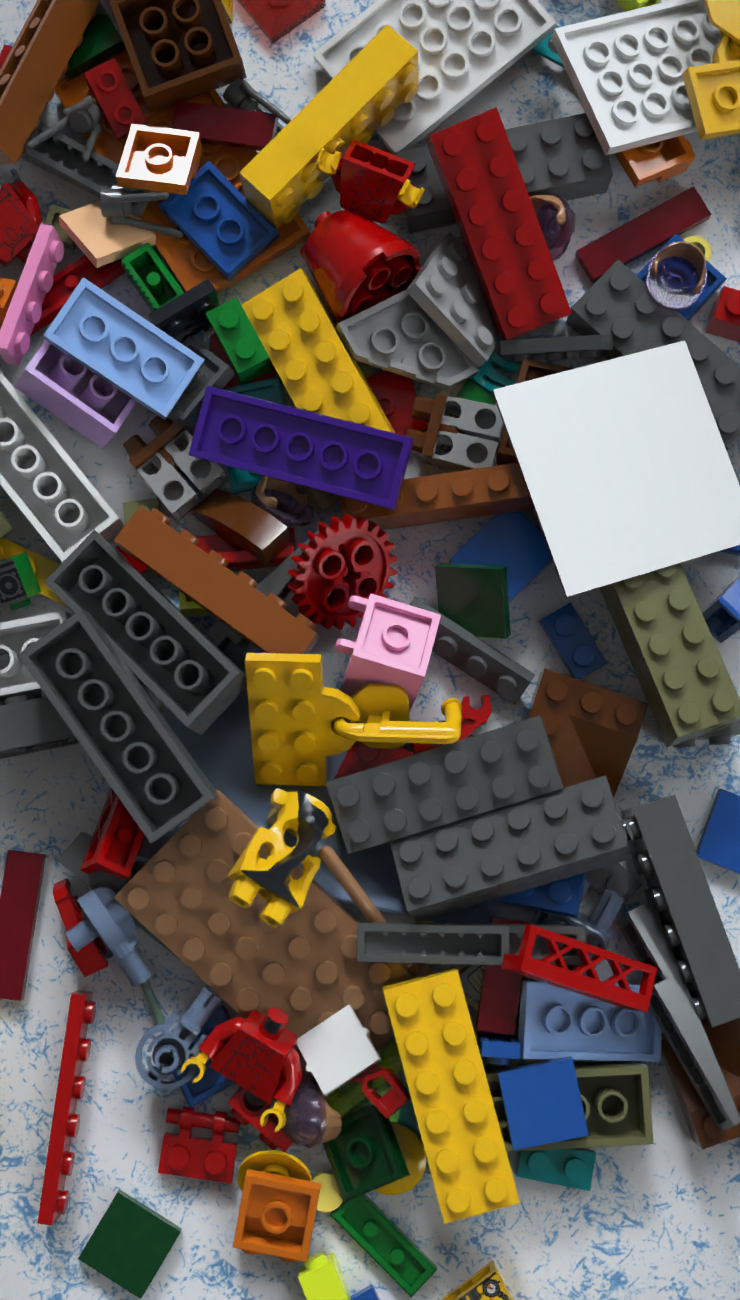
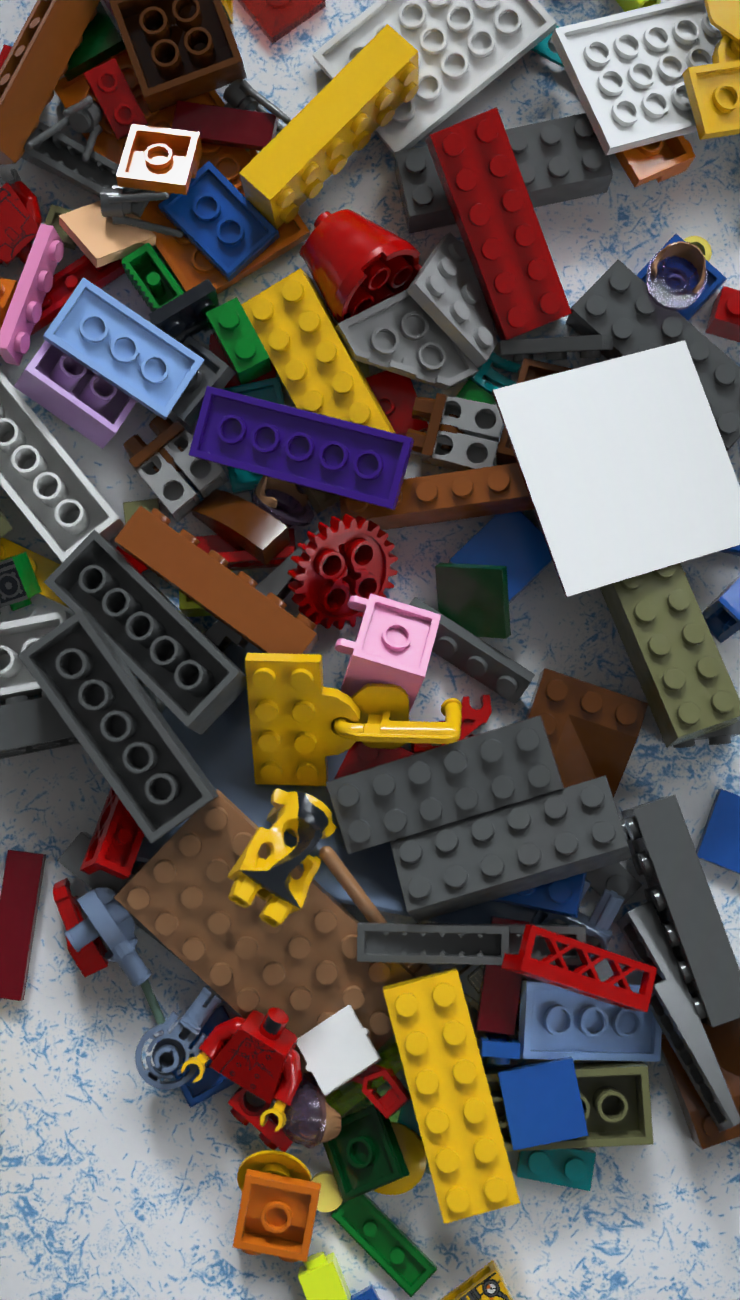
(65, 1121): red plate -> none
(130, 1244): dark green tile -> none
(199, 1156): red plate -> none
(371, 181): red torso -> none
(555, 220): clear purple piece -> none
(572, 641): blue plate -> none
(643, 233): dark red tile -> none

